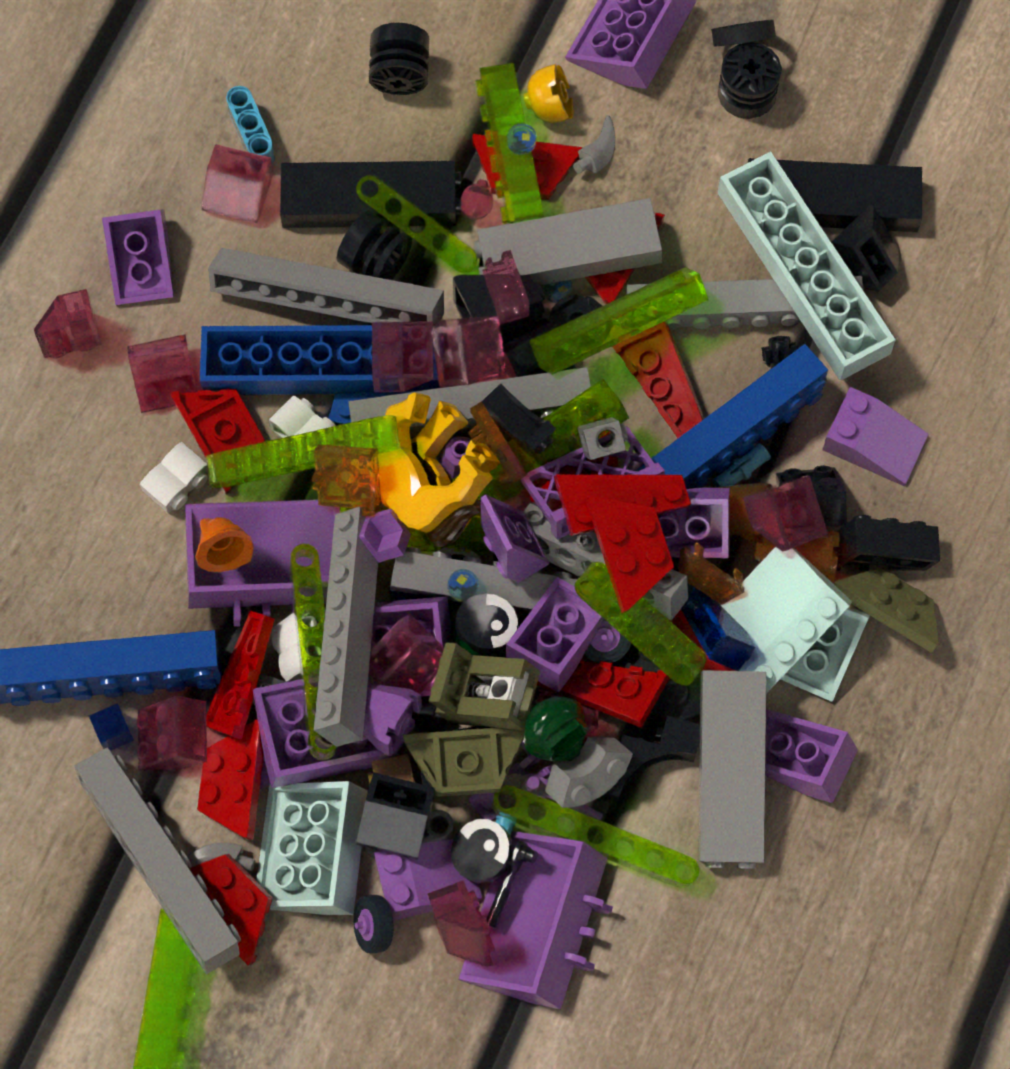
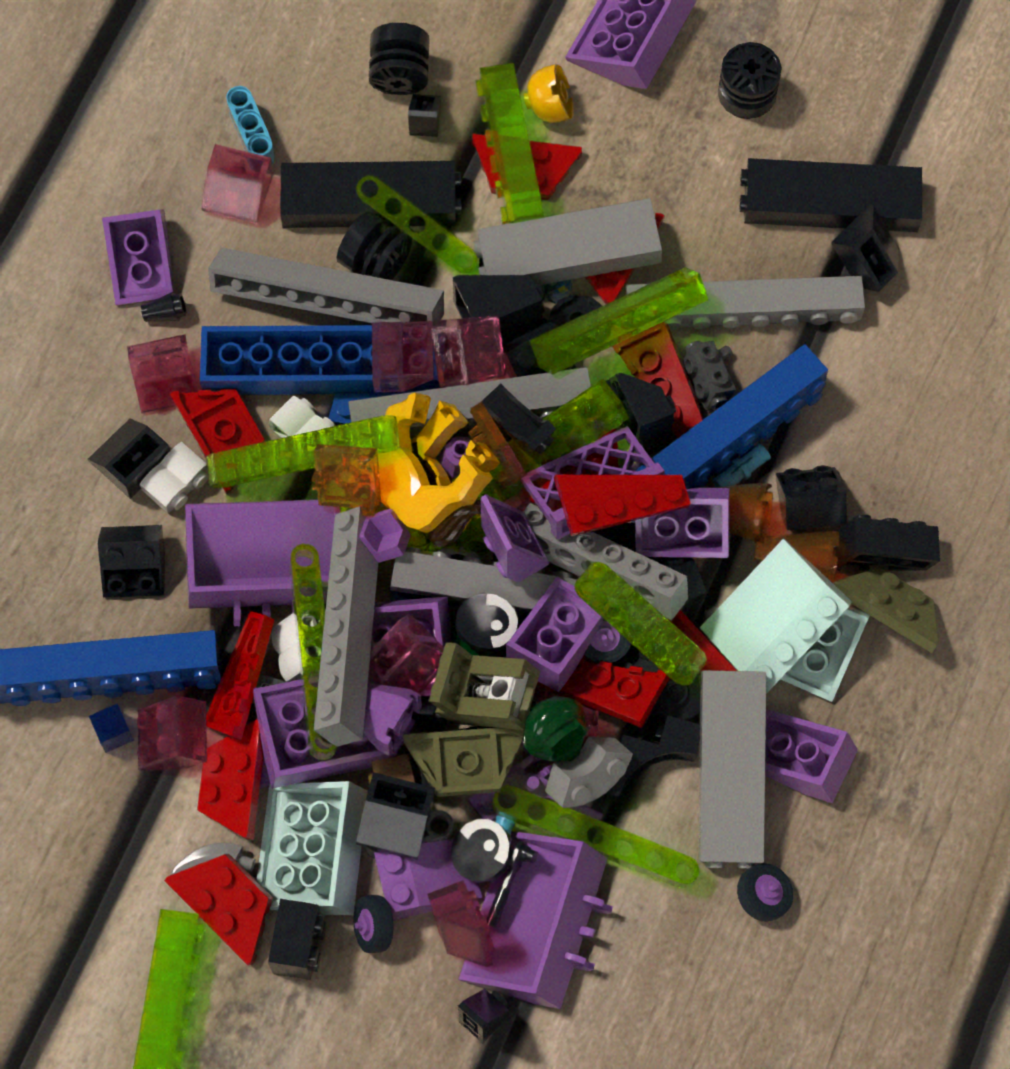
(68, 326): clear pink slope -> none
(129, 456): none -> black slope
(132, 561): none -> black slope
(158, 861): light grey brick -> none
(165, 308): none -> black cone
(222, 545): orange piece -> none
(296, 939): none -> black brick
(424, 115): none -> black slope
(462, 584): clear light blue tile -> none
(477, 200): clear pink piece -> none
(483, 1013): none -> black slope
(506, 288): clear pink hinge -> none
(521, 139): clear light blue tile -> none
(589, 438): light grey brick -> none
(599, 152): light grey bar -> none
(630, 546): red wing -> none
(648, 411): none -> black wedge
(708, 577): clear orange hinge -> none
(709, 373): none -> dark grey brick
(717, 631): clear blue slope -> none
(743, 33): black tyre -> none
(765, 892): none -> black wheel
(778, 350): black gear -> none
(786, 513): clear pink slope -> none
(805, 266): light aqua brick -> none
(875, 437): medium lavender slope -> none

